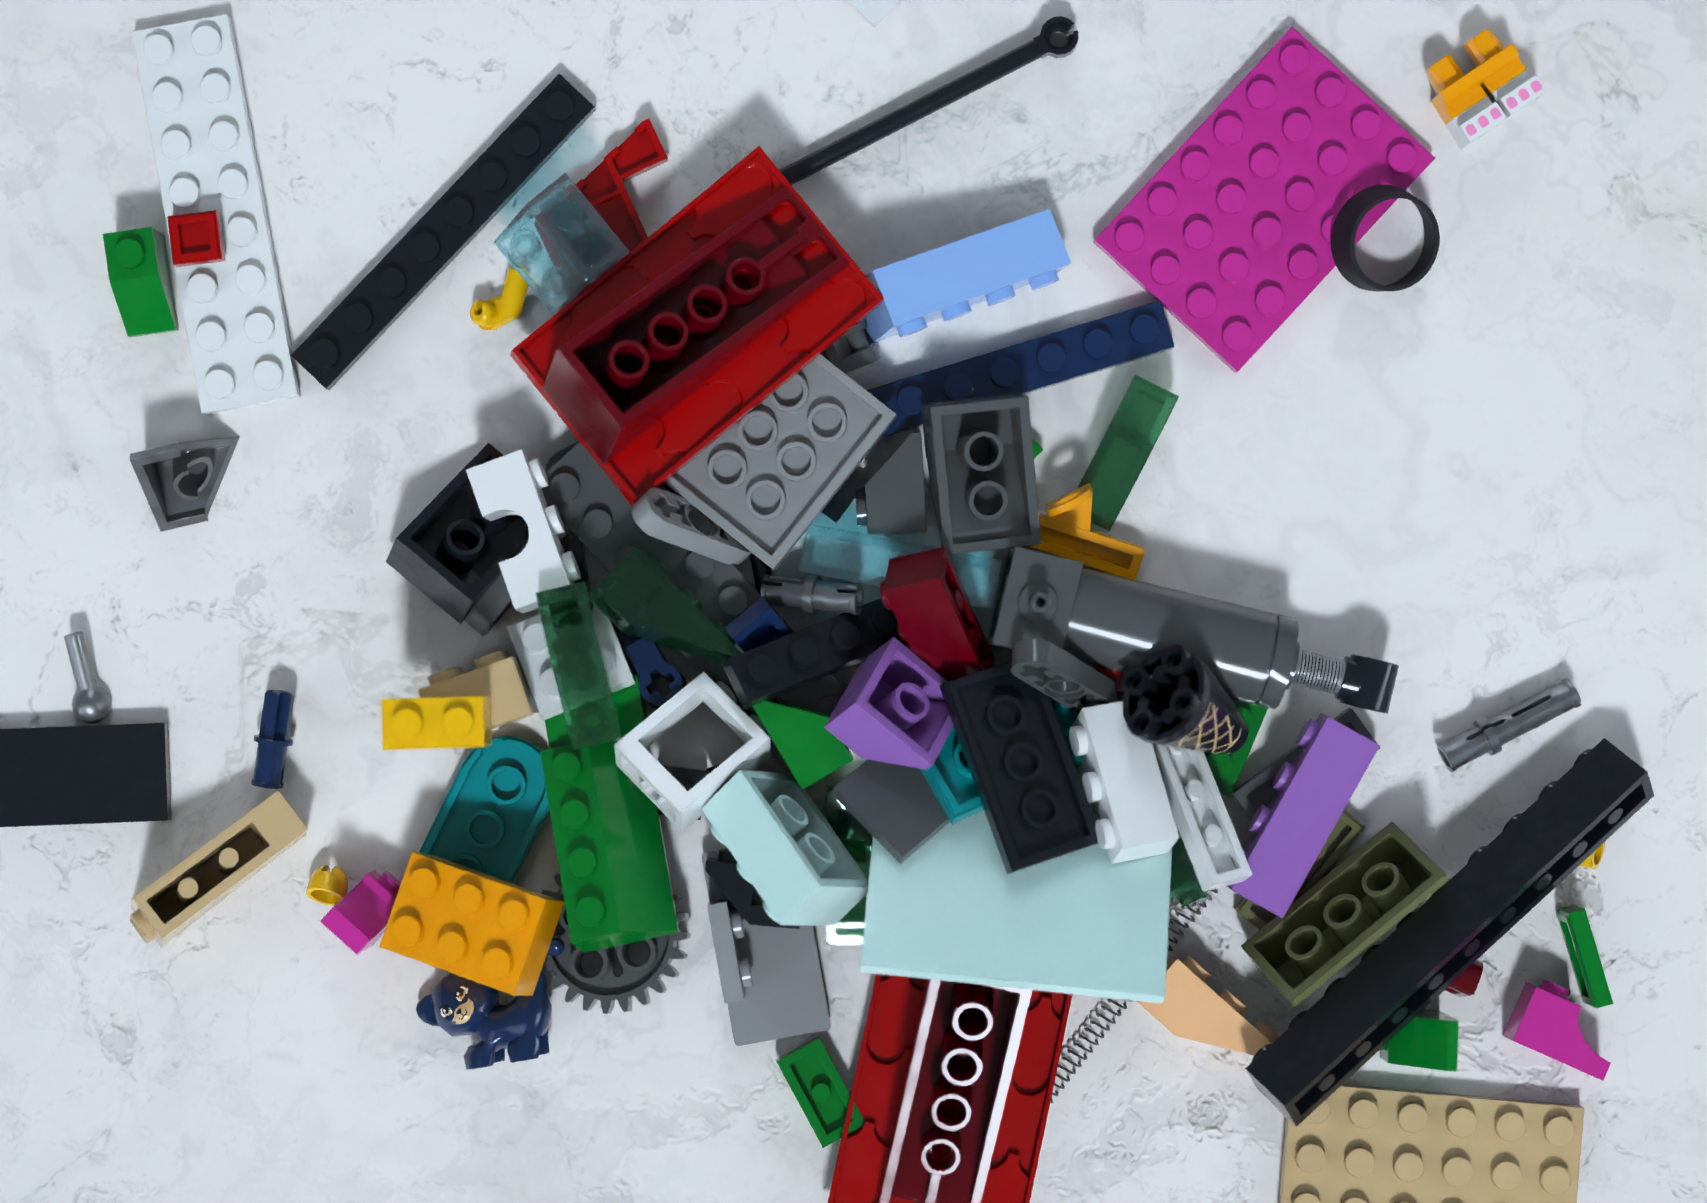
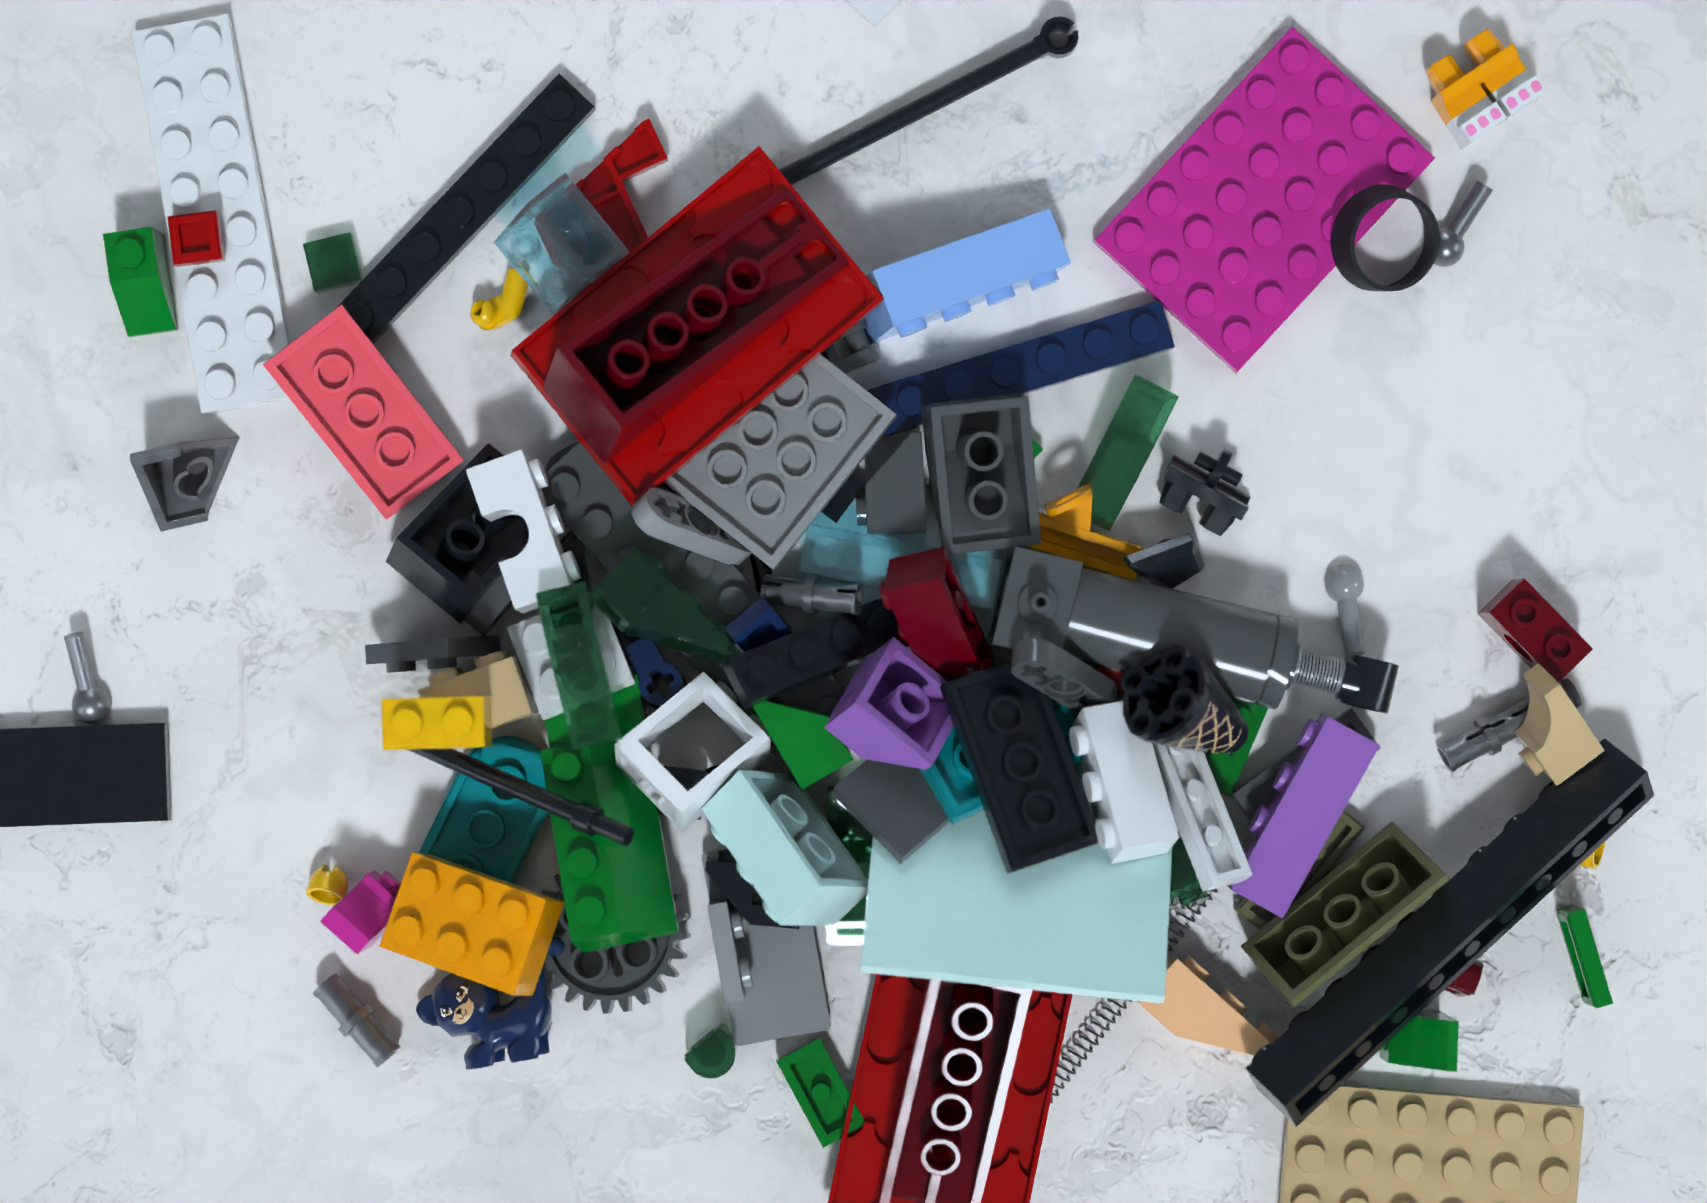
(215, 870): tan slope -> none
(273, 739): dark blue axle -> none
(333, 262): none -> clear green plate
(356, 1020): none -> flat silver pin
(363, 411): none -> coral plate
(438, 652): none -> dark grey wing
(583, 816): none -> black bar
(713, 1053): none -> clear green brick
(1168, 561): none -> black piece
(1223, 499): none -> black hips
(1345, 586): none -> light grey bar
(1451, 238): none -> flat silver bar
(1534, 629): none -> dark red brick
(1550, 1026): dark pink arch -> none
(1553, 731): none -> tan arch

